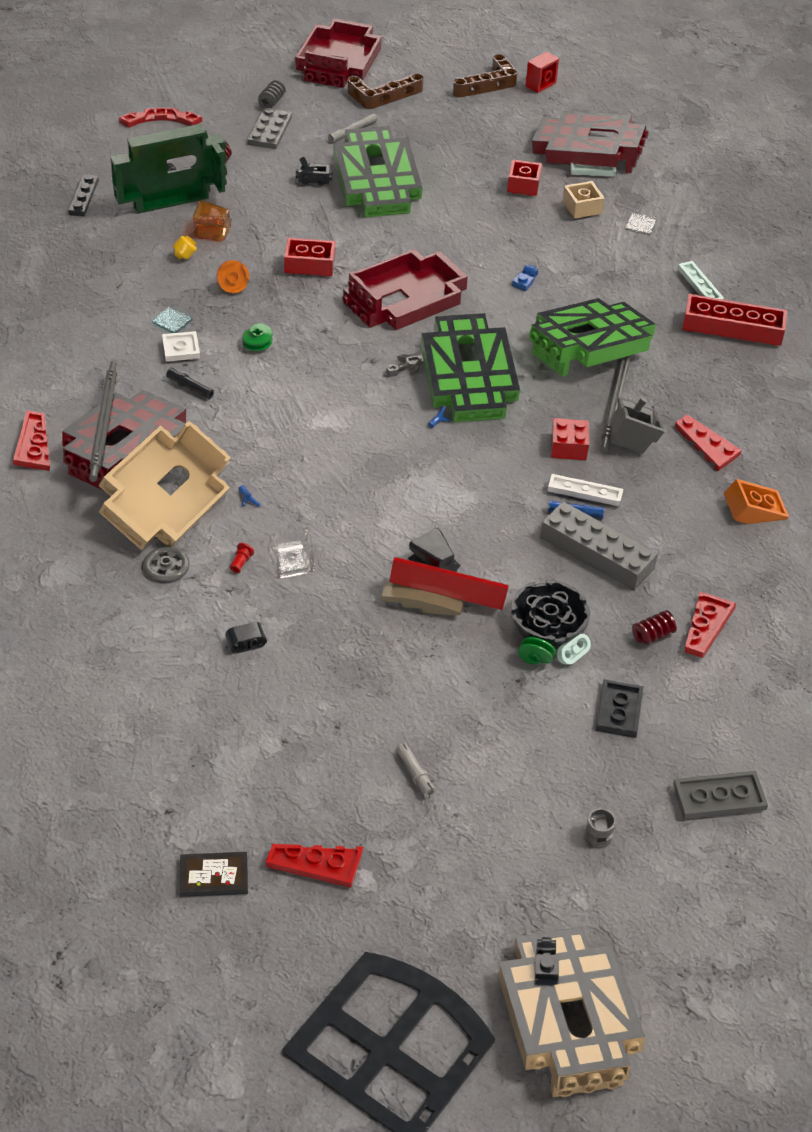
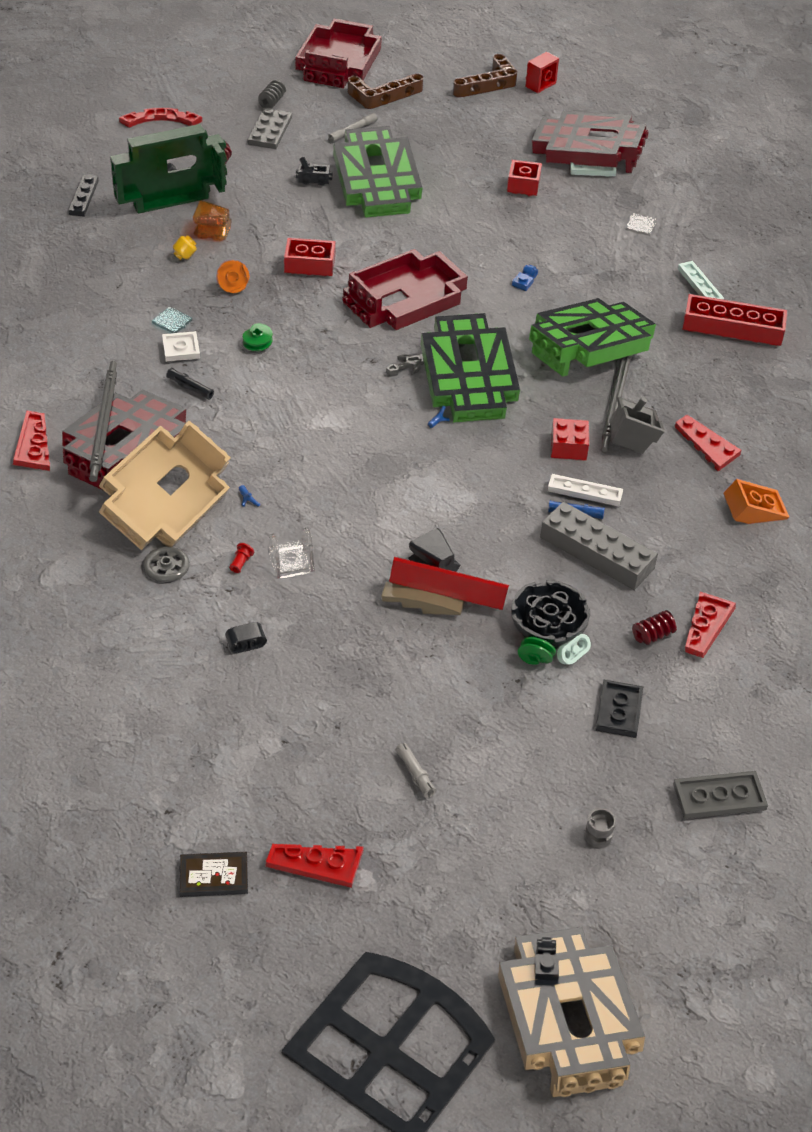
(583, 199): tan brick -> none

